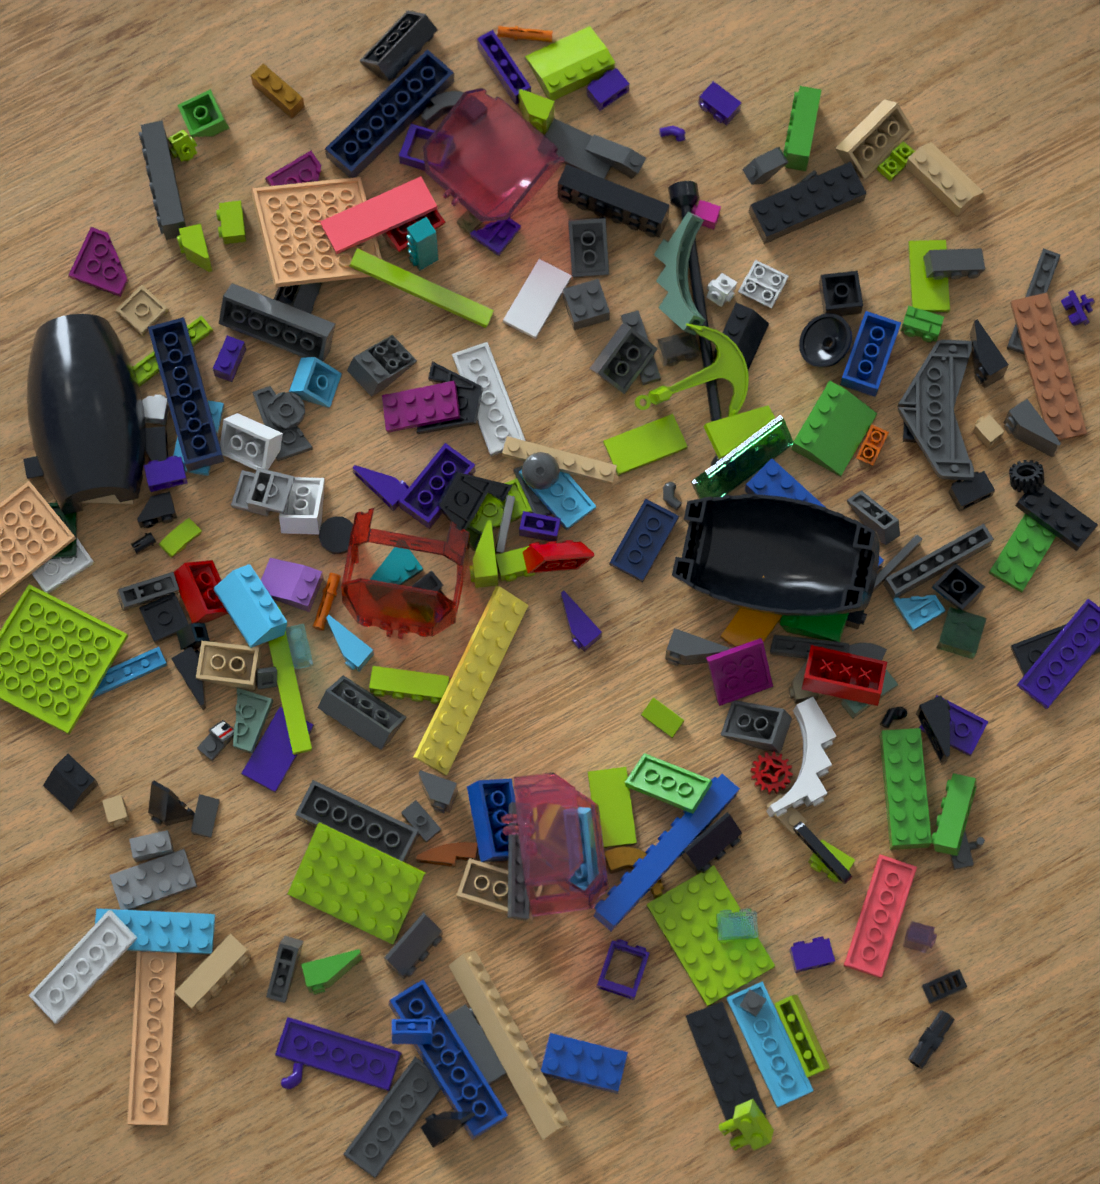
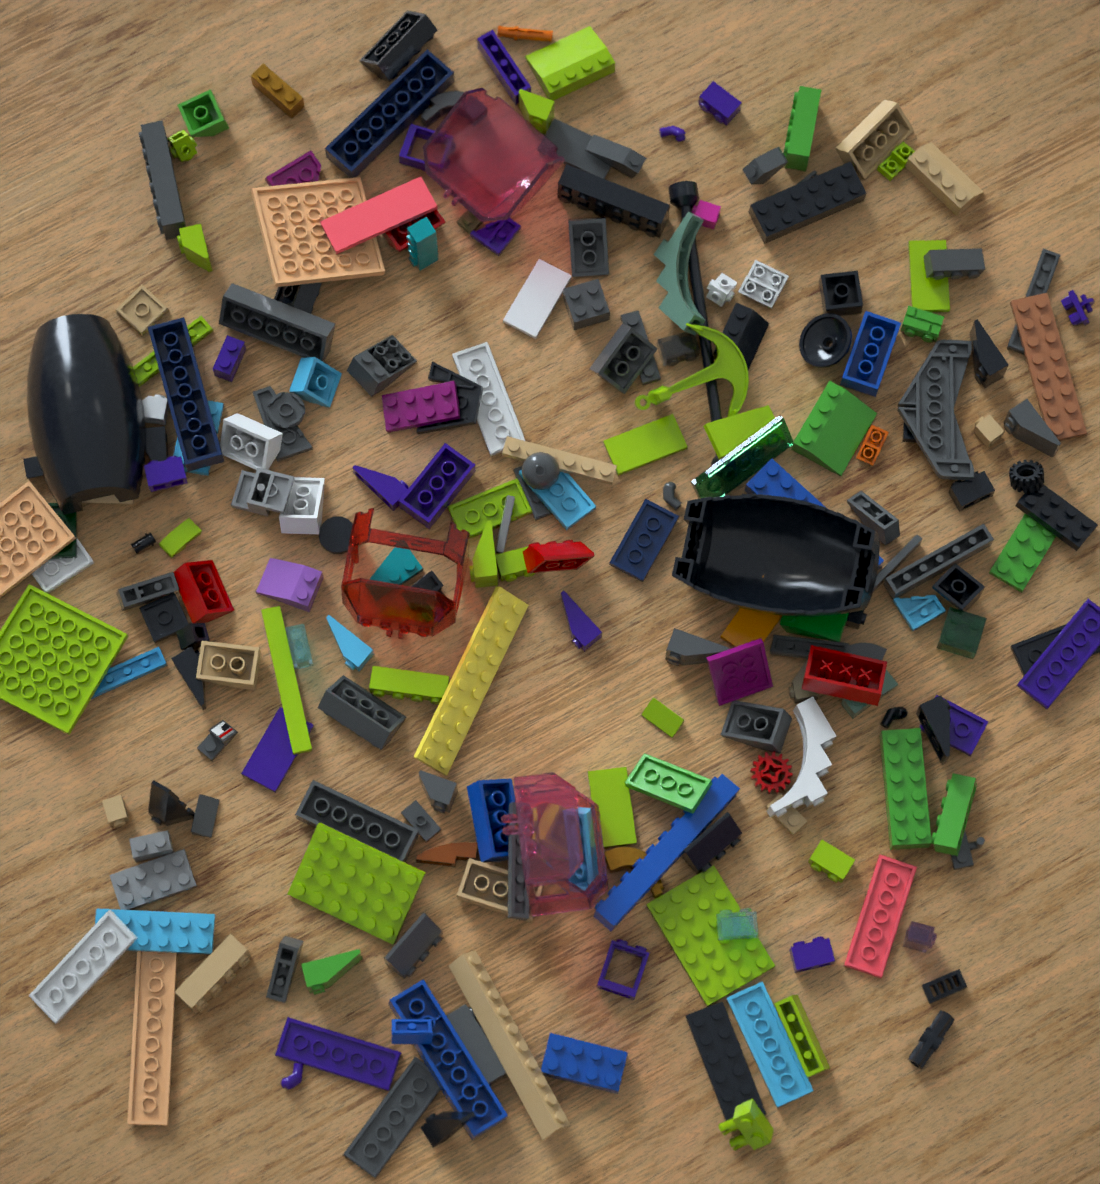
(70, 782): black slope -> none
(99, 264): magenta plate -> none
(157, 510): black slope -> none
(232, 222): lime brick -> none
(250, 719): sand green wing -> none
(251, 606): medium azure slope -> none
(266, 677): dark grey plate -> none
(329, 593): orange pin -> none
(421, 288): lime tile -> none
(464, 498): black wing -> none
(539, 526): dark purple brick -> none
(607, 89): dark purple brick -> none
(752, 1003): dark grey plate -> none
(822, 852): black beam -> none

